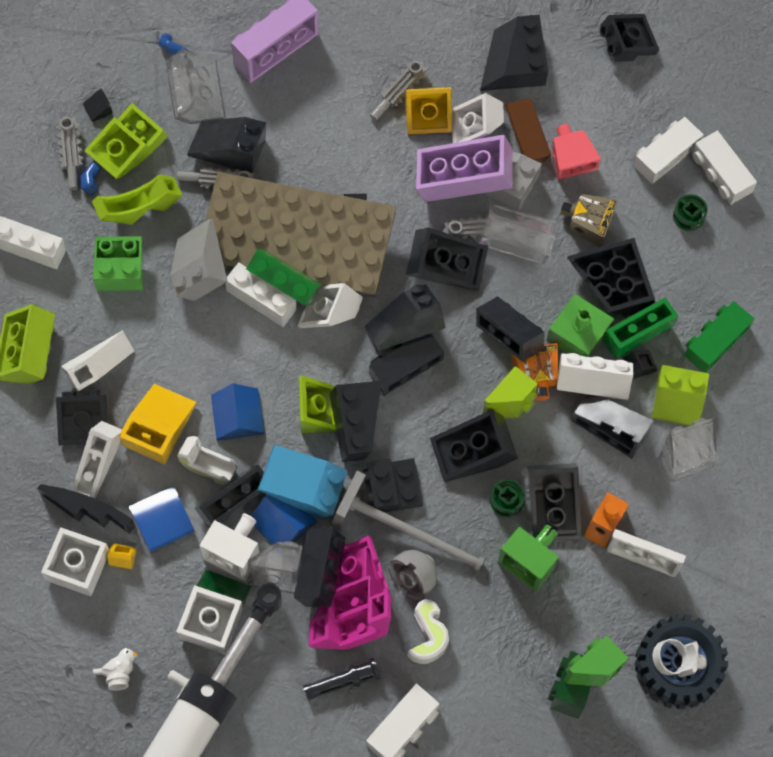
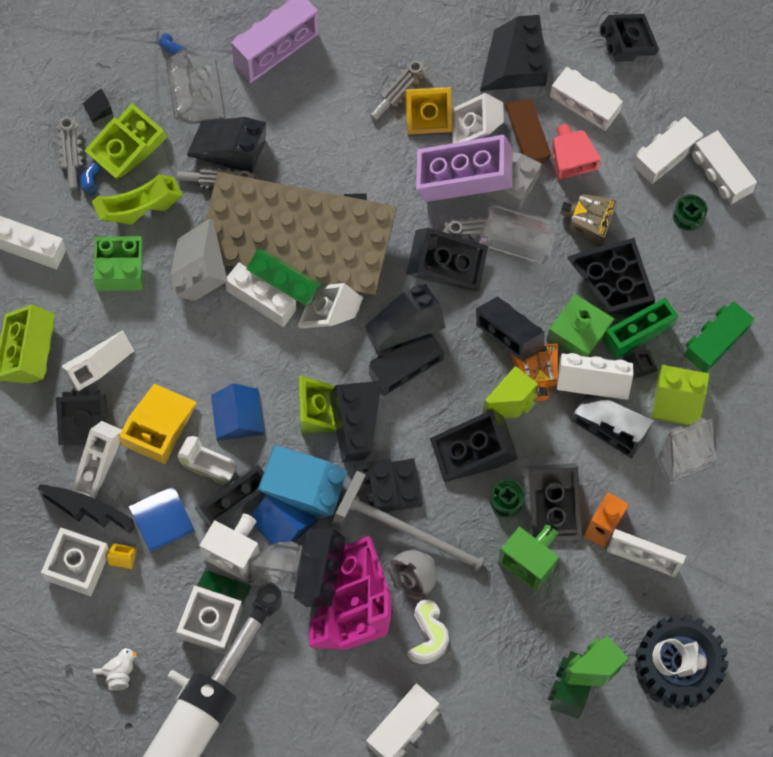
(353, 676): black pin -> none
(586, 98): none -> white brick

